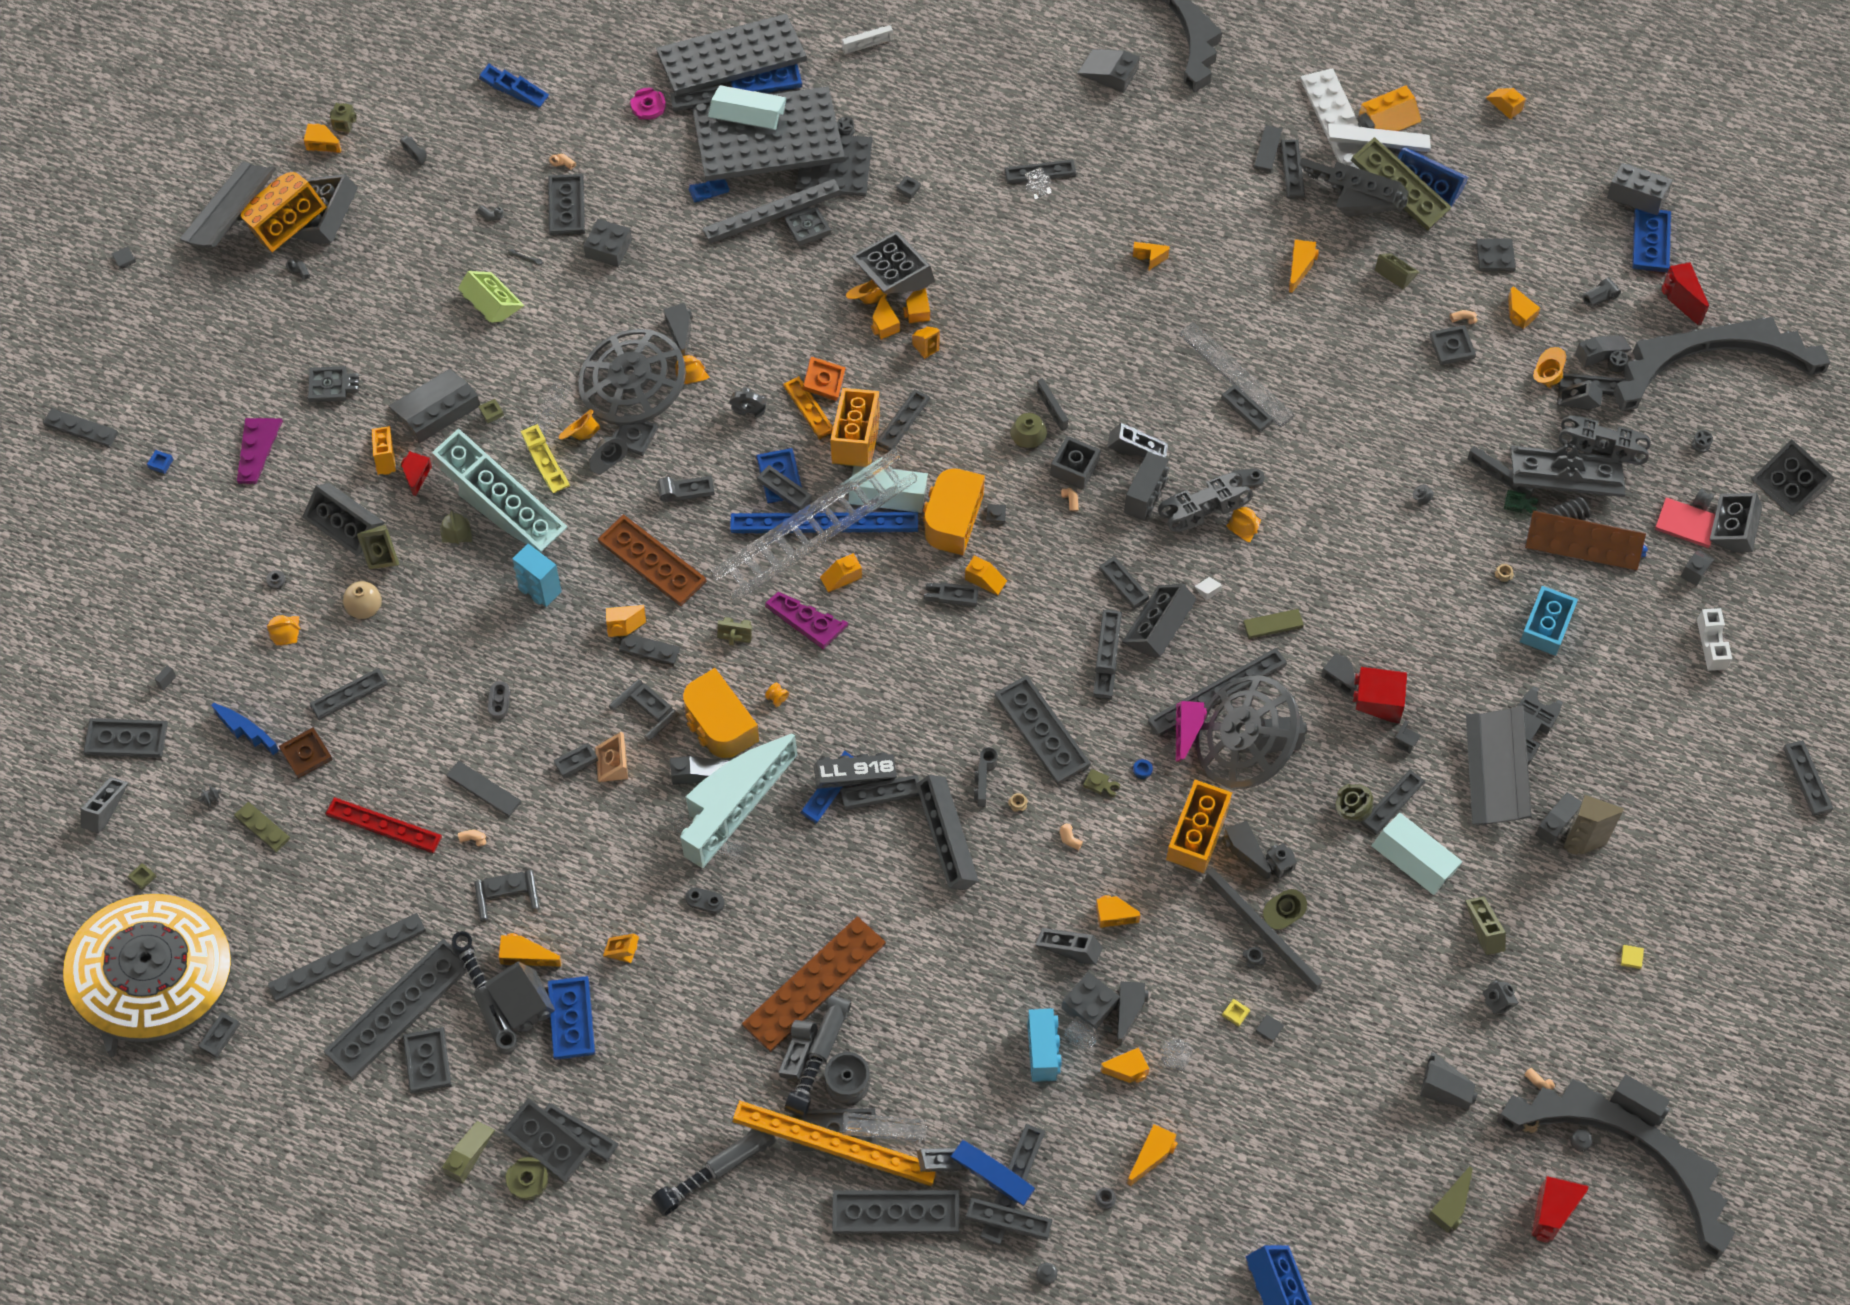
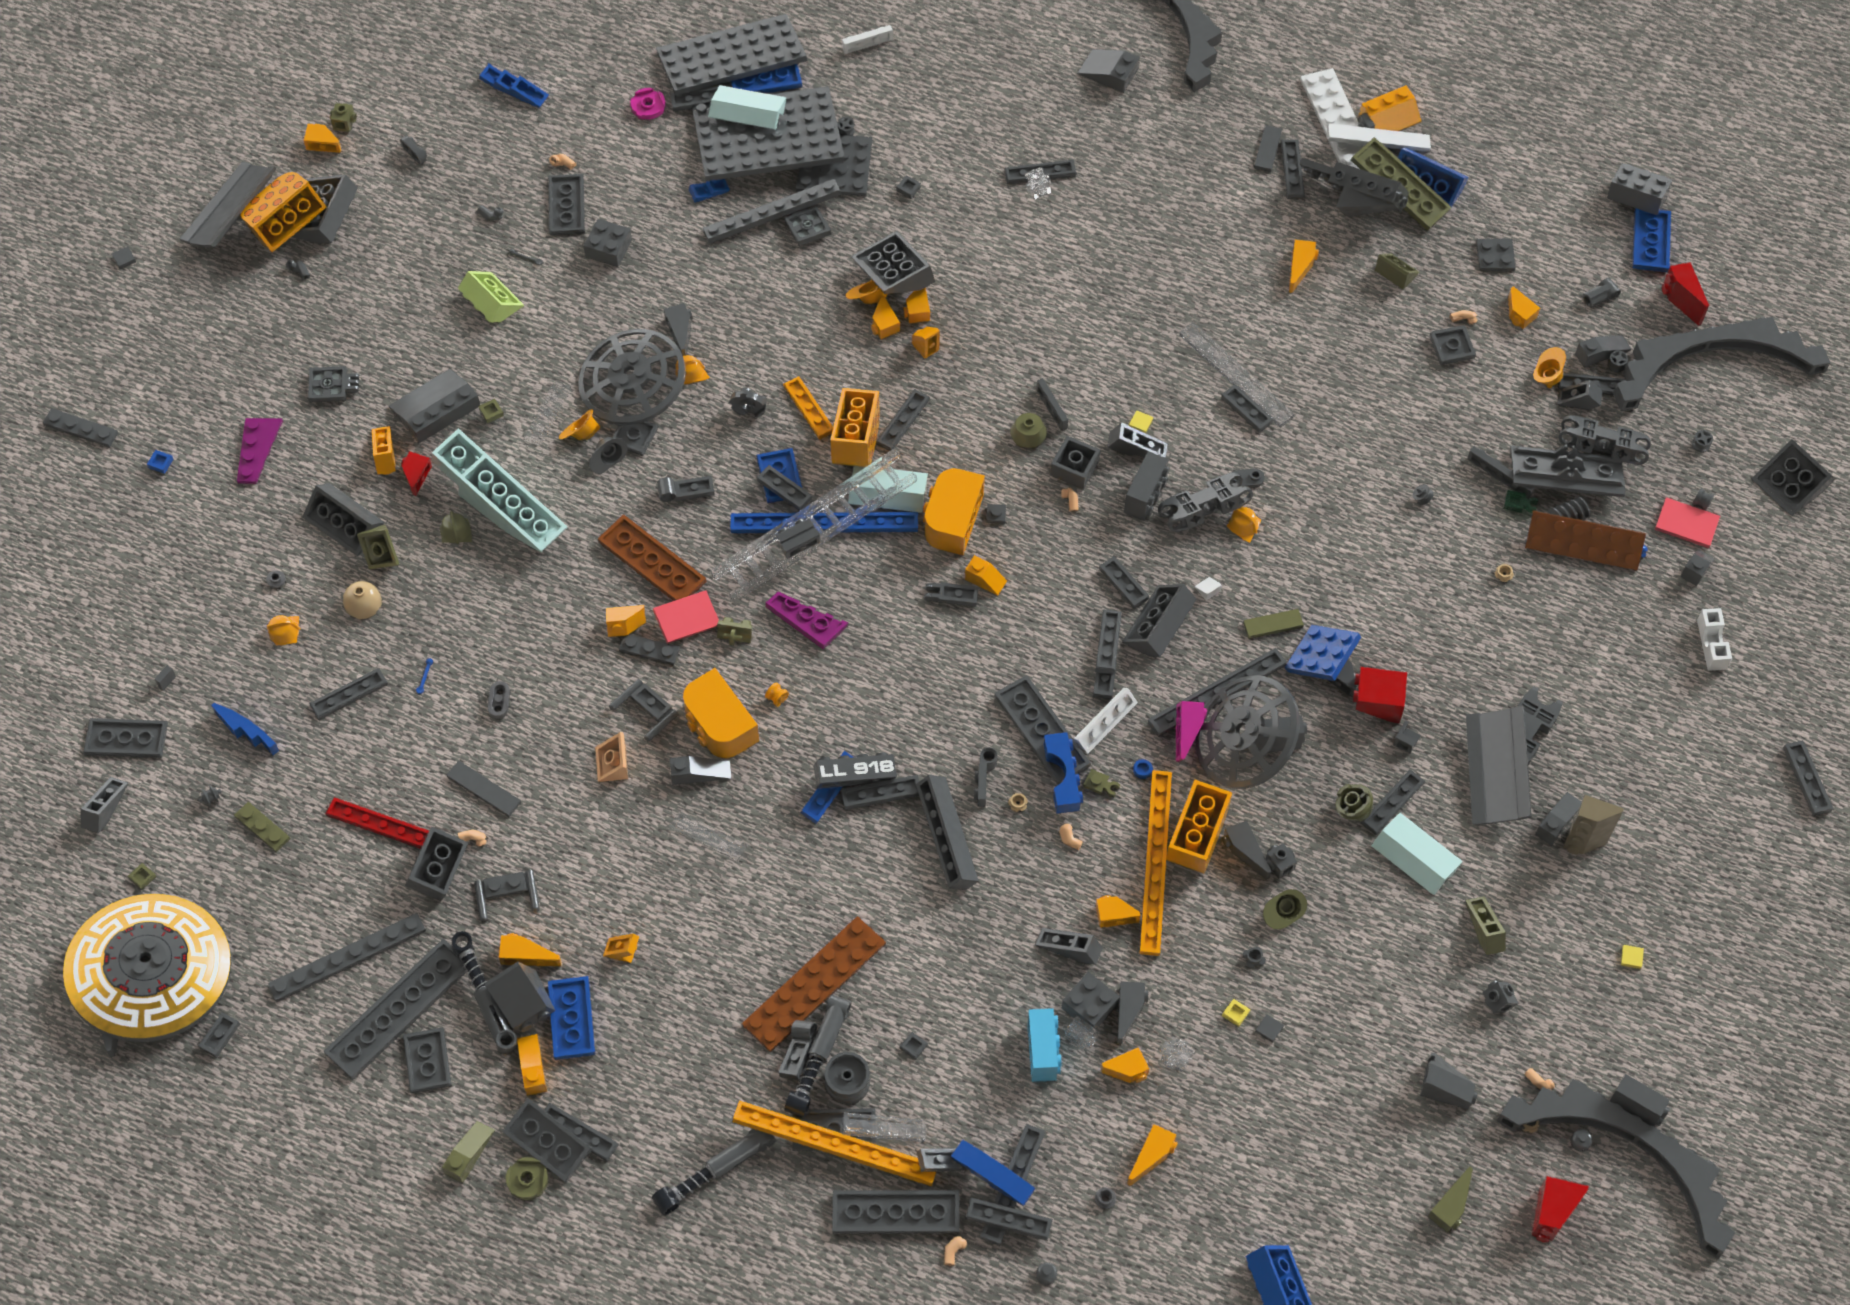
(305, 752): reddish brown plate -> none
(420, 689): none -> blue hinge
(436, 864): none -> dark grey brick
(531, 1065): none -> light orange slope
(536, 575): medium azure brick -> none
(544, 459): light yellow slope -> none
(575, 760): dark grey plate -> none
(686, 617): none -> coral tile
(704, 900): dark grey plate -> none
(730, 795): light aqua slope -> none
(797, 538): none -> dark grey brick
(823, 378): orange plate -> none
(842, 573): light orange slope -> none
(913, 1045): none -> dark grey tile
(951, 1248): none -> light nougat arm
(1058, 751): none -> blue arch
(1105, 720): none -> white plate
(1141, 421): none -> light yellow tile
(1154, 252): light orange slope -> none
(1155, 863): none -> light orange plate
(1263, 929): dark grey tile -> none
(1323, 652): none -> plate
(1507, 101): light orange slope -> none
(1548, 620): medium azure brick -> none
(1736, 521): dark grey slope -> none

